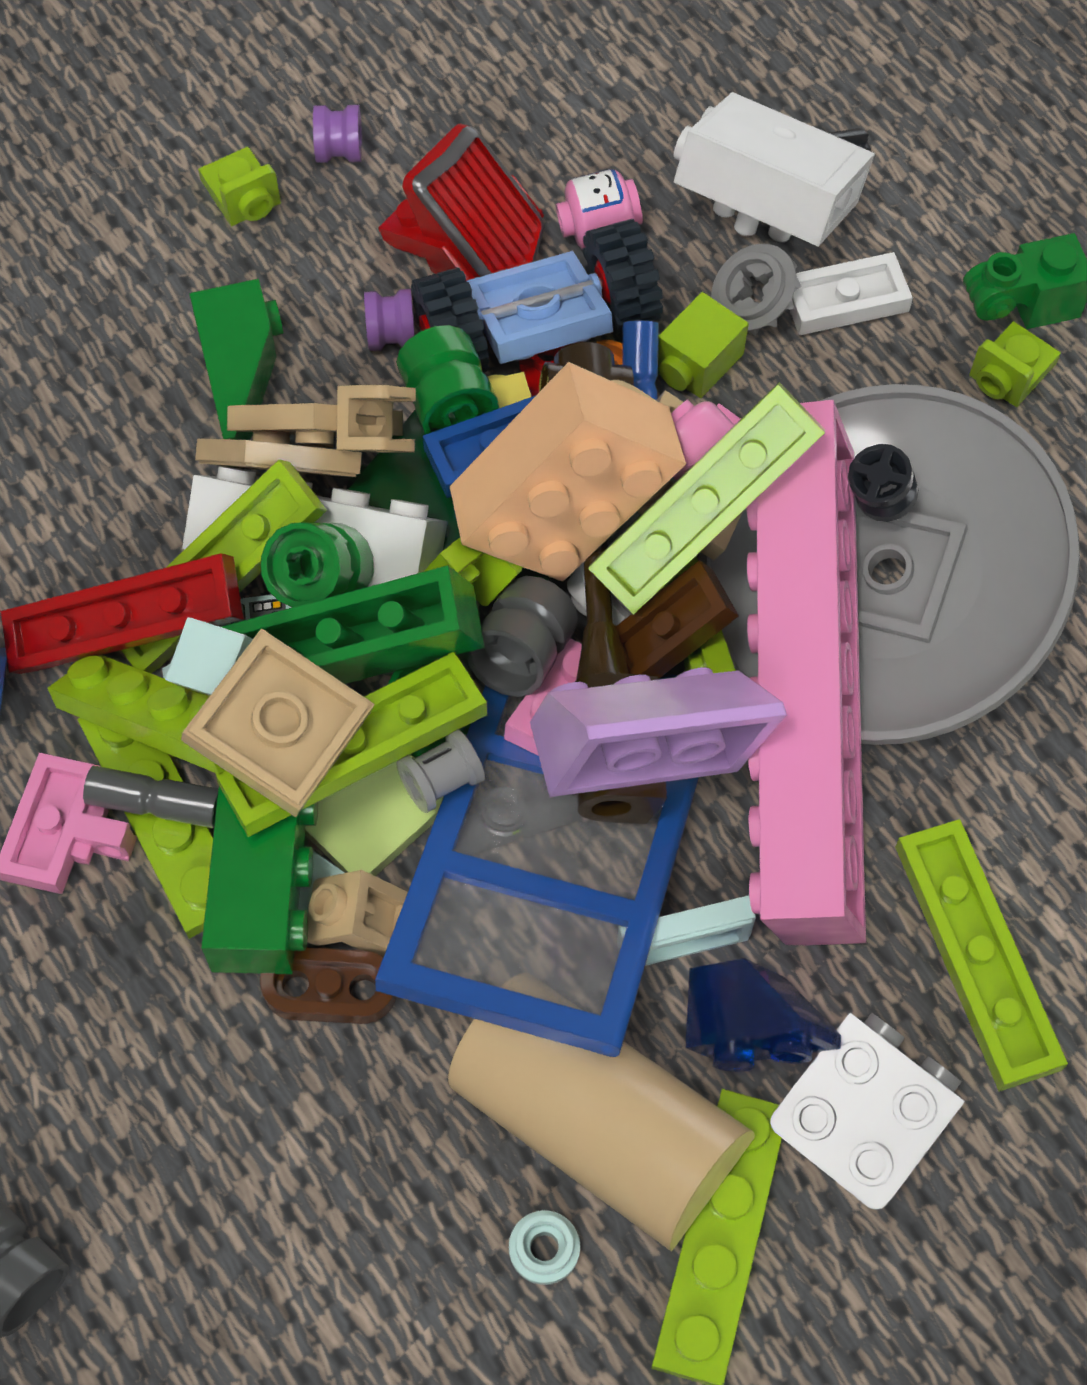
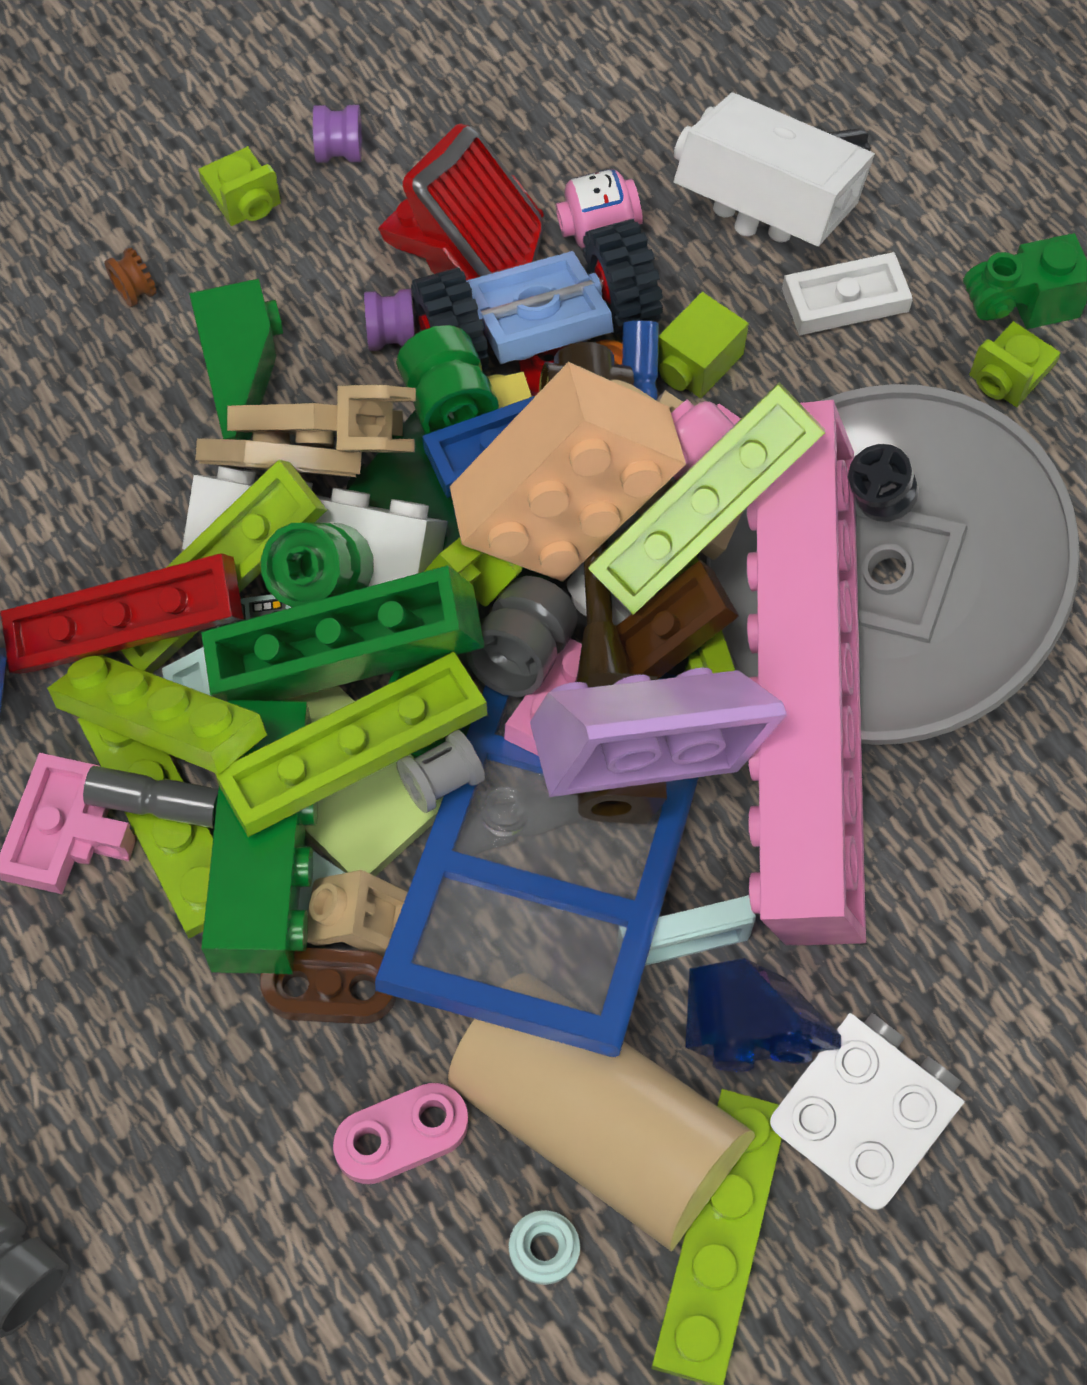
(129, 277): none -> dark orange bush
(205, 655): light aqua tile -> none
(277, 722): tan plate -> none
(402, 1135): none -> bright pink plate
(770, 267): light grey gear -> none
(980, 955): lime plate -> none

